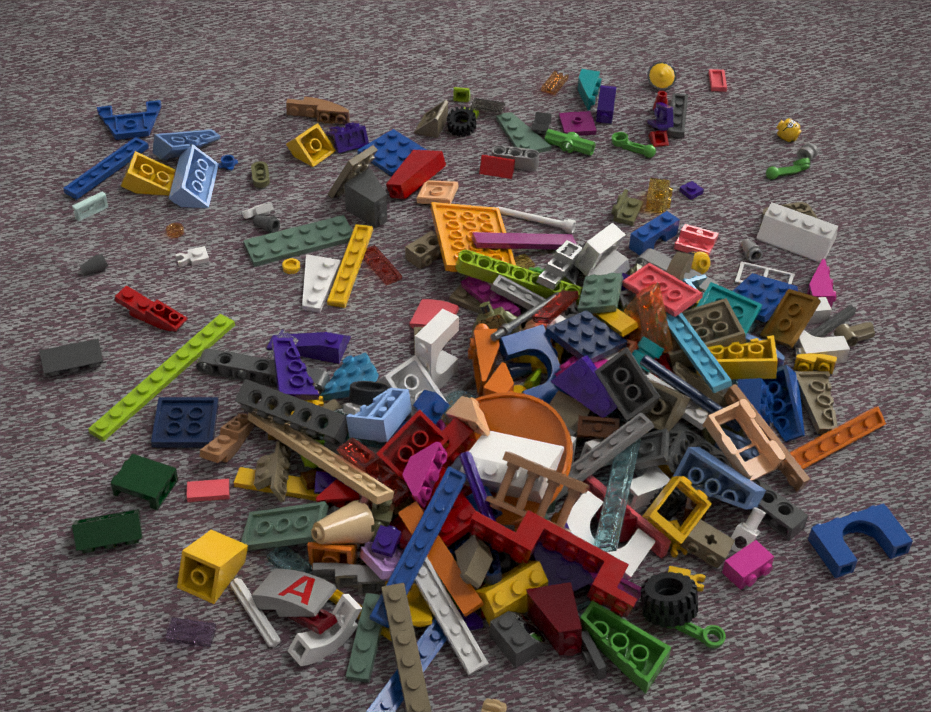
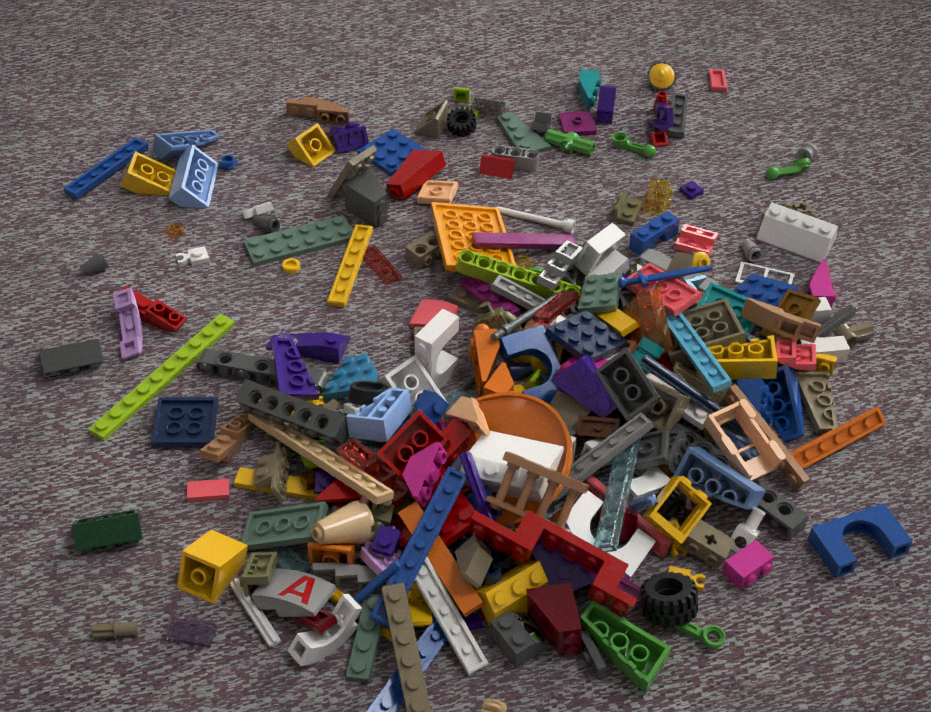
(91, 203): light aqua tile -> none
(115, 629): none -> dark tan axle
(130, 323): none -> lavender slope
(131, 124): blue wing -> none
(145, 480): dark green panel -> none
(258, 570): none -> olive bracket
(260, 174): olive plate -> none
(318, 280): white wing -> none
(375, 583): none -> blue bar
(554, 76): clear orange tile -> none
(643, 279): none -> blue sword
(643, 503): none -> medium blue axle
(780, 322): none -> medium nougat slope
(788, 130): yellow head -> none
(796, 355): none -> coral slope

